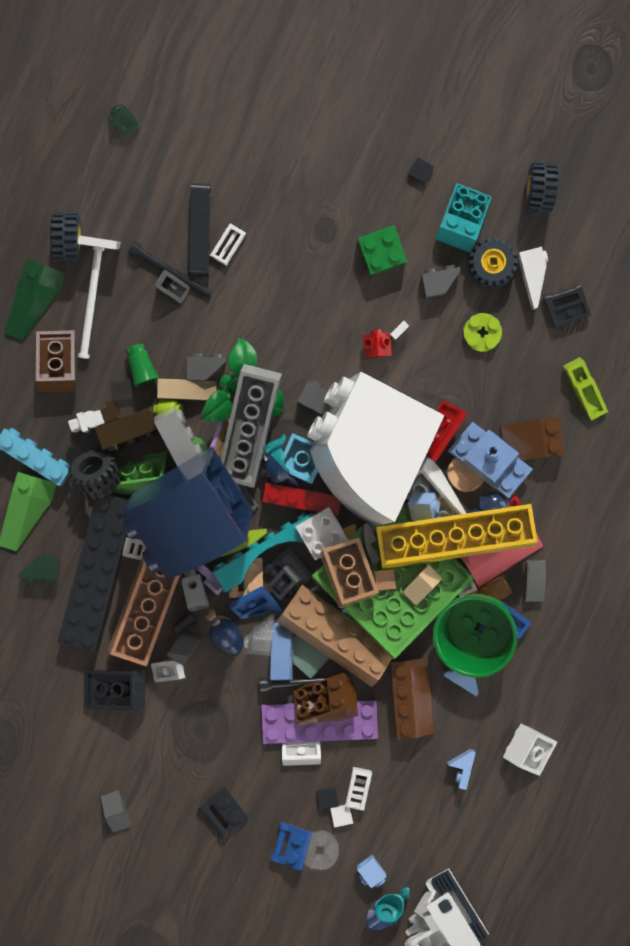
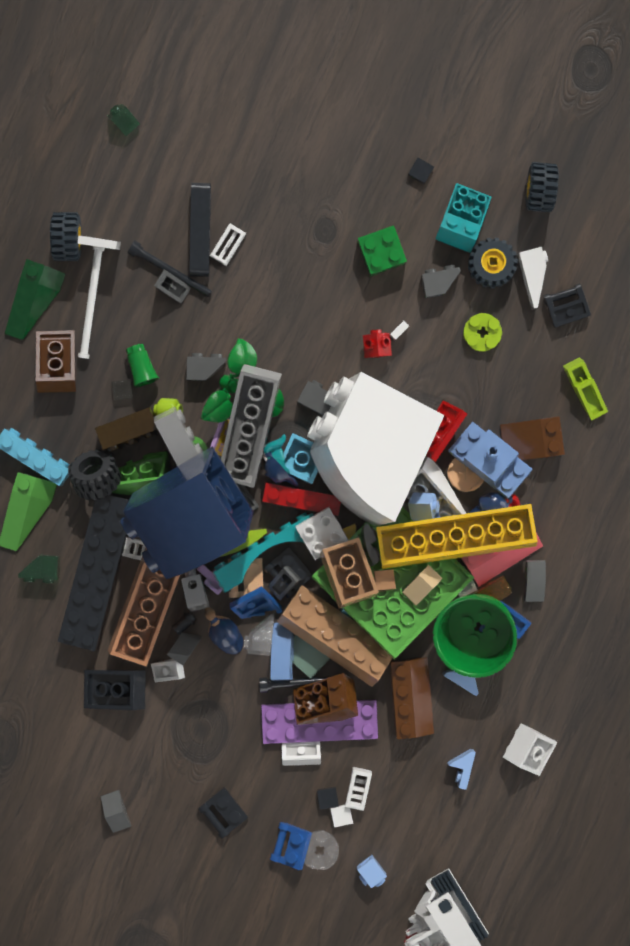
(91, 419): white hips -> none
(185, 389): tan slope -> none
(387, 910): teal hair -> none

